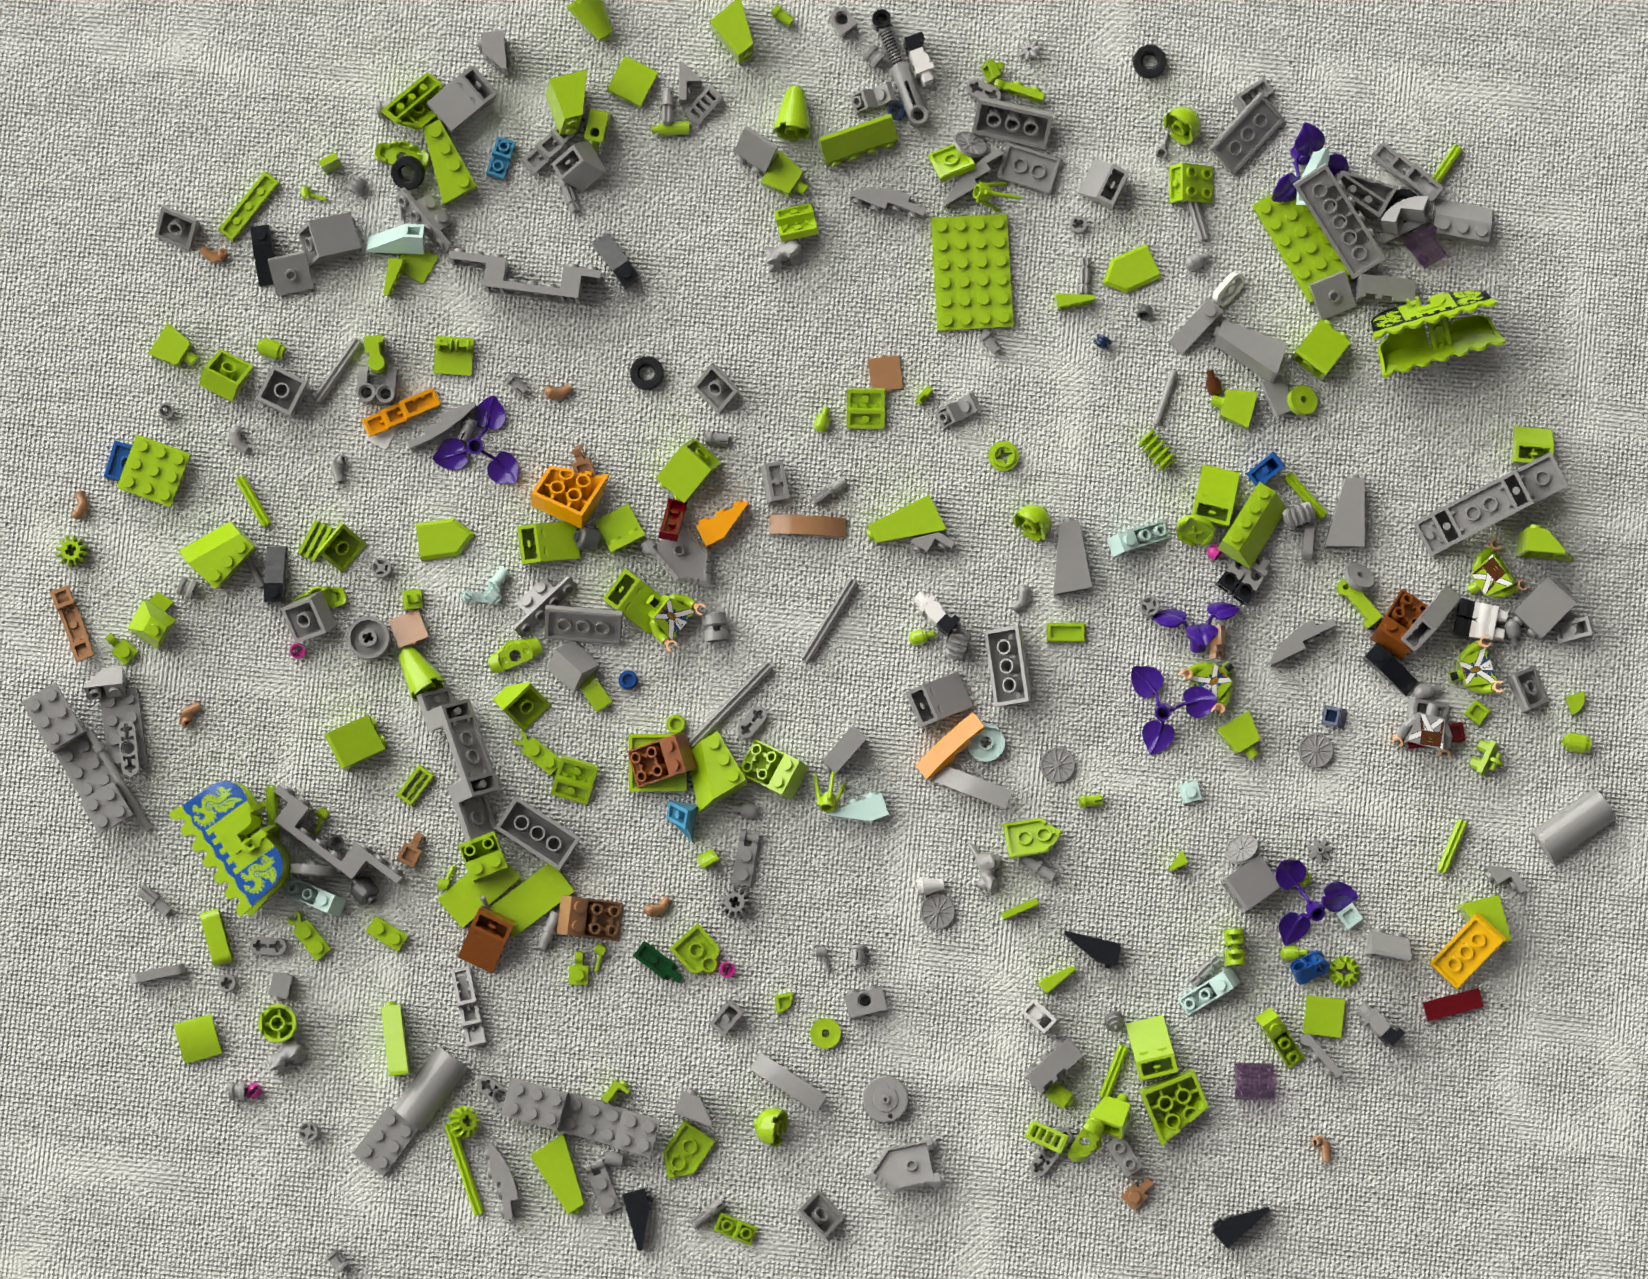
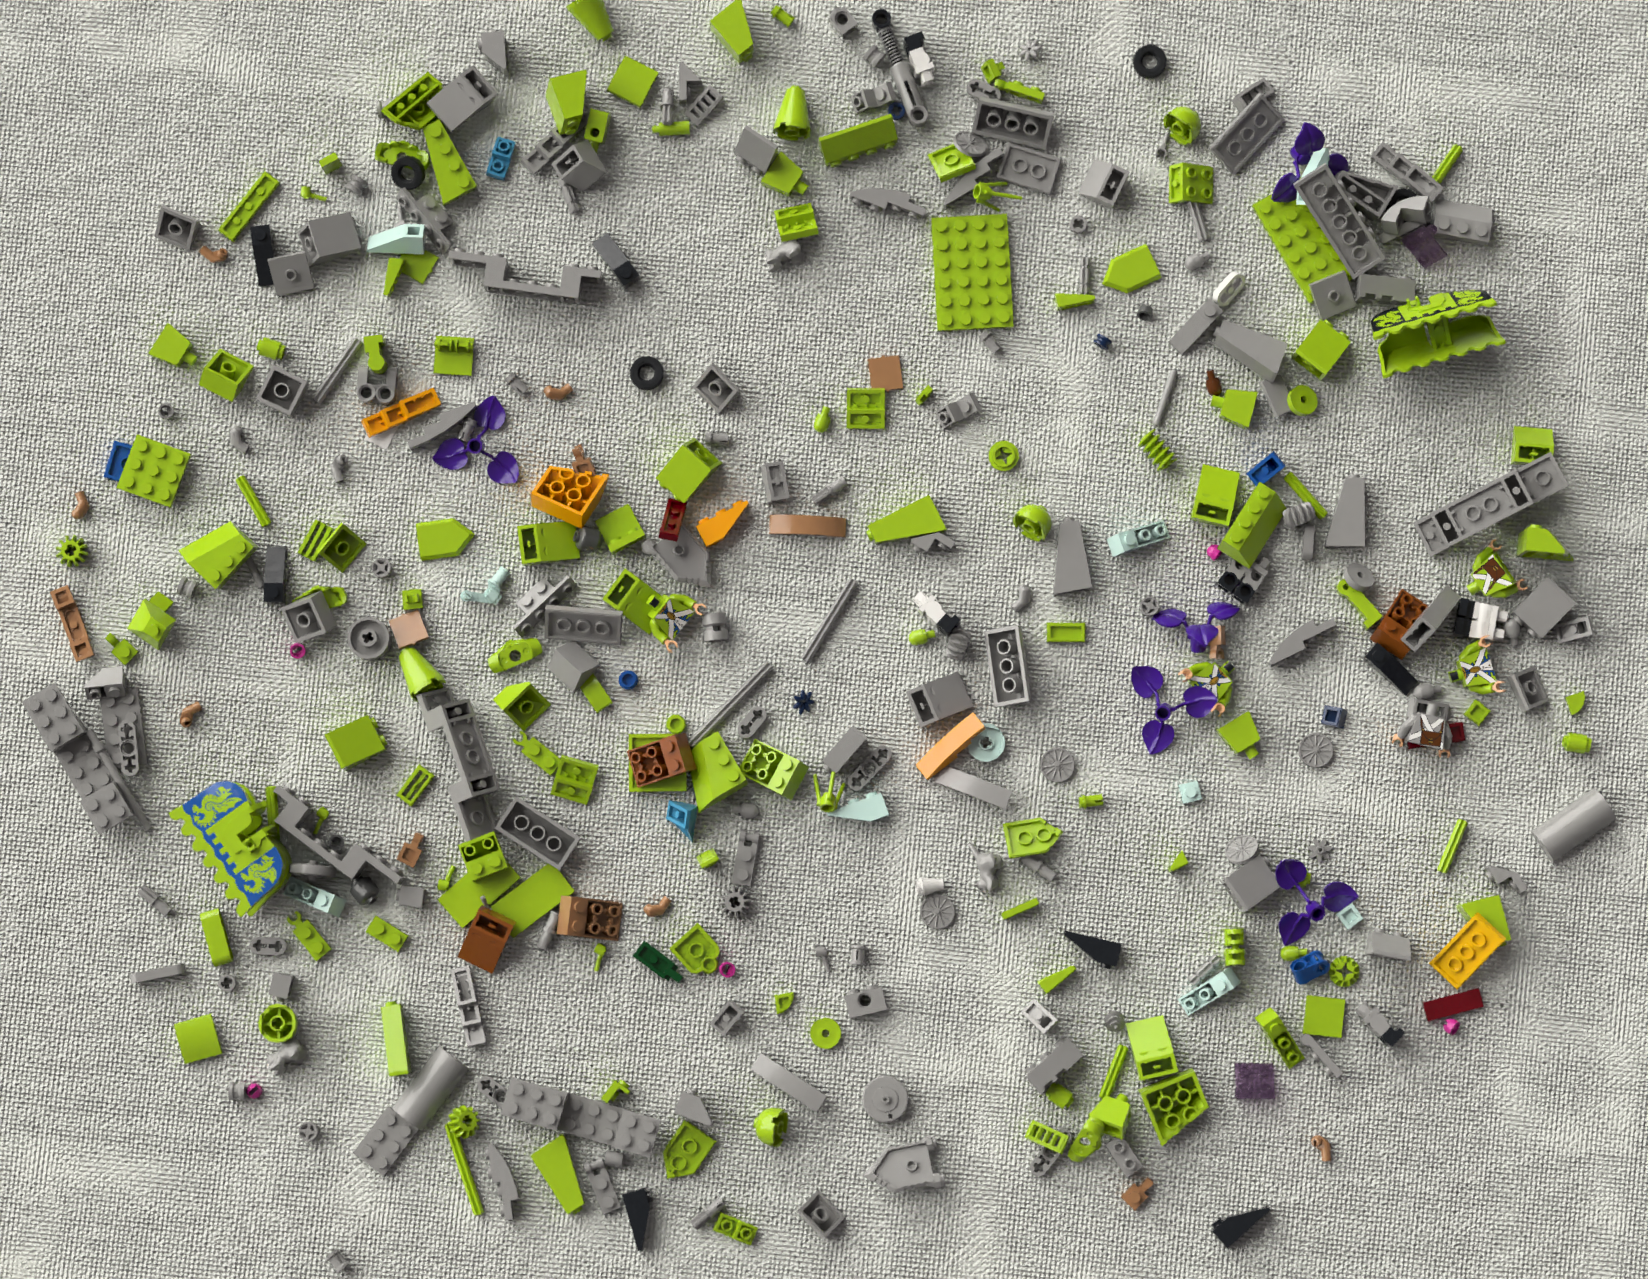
(411, 896): none -> light grey brick
(578, 973): lime plate -> none
(803, 702): none -> dark blue plant
(863, 782): none -> light grey beam
(1195, 530): lime tile -> none
(1452, 1026): none -> dark pink hinge
(1489, 750): lime hips -> none

